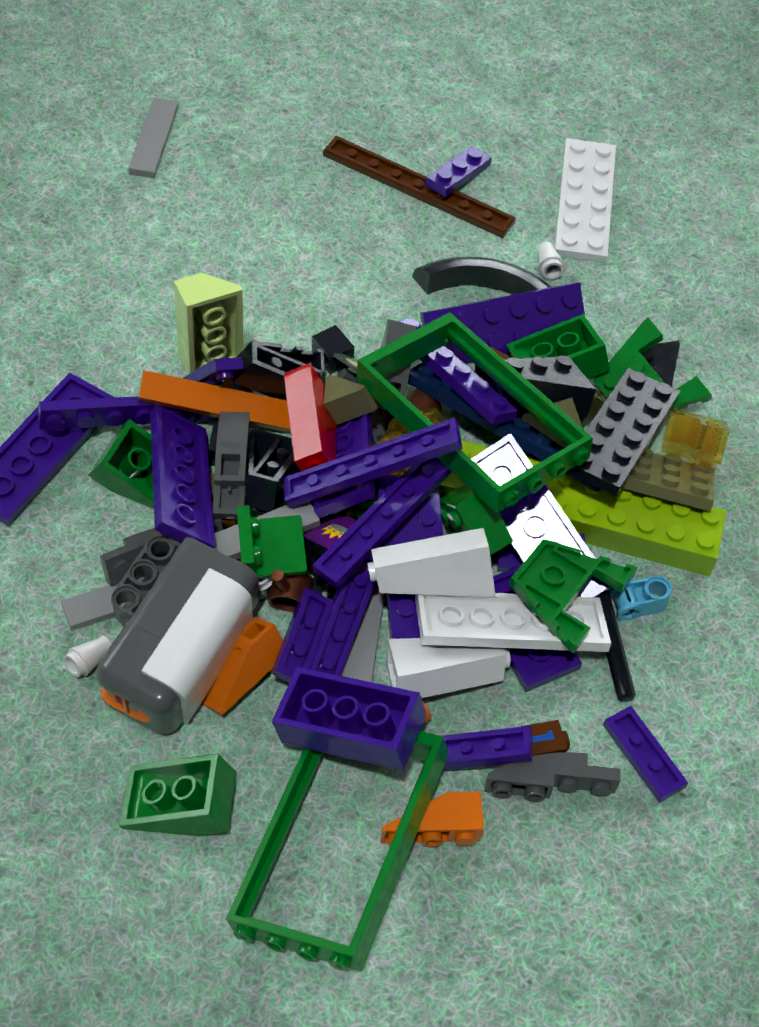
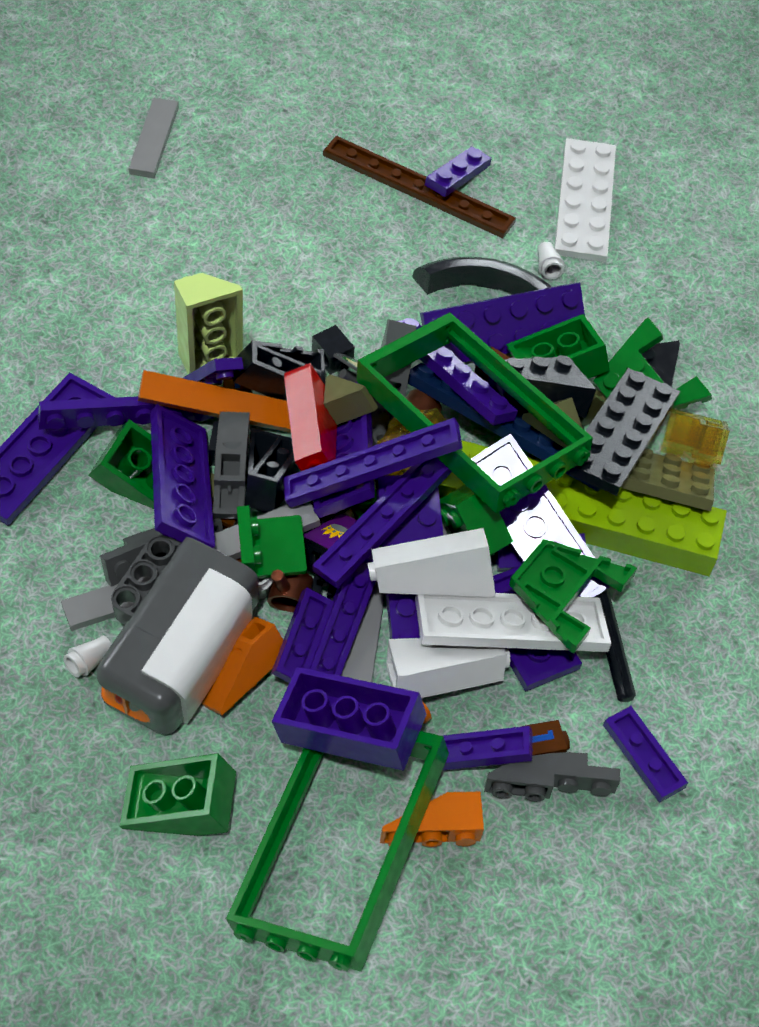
(638, 600): medium azure piece -> none

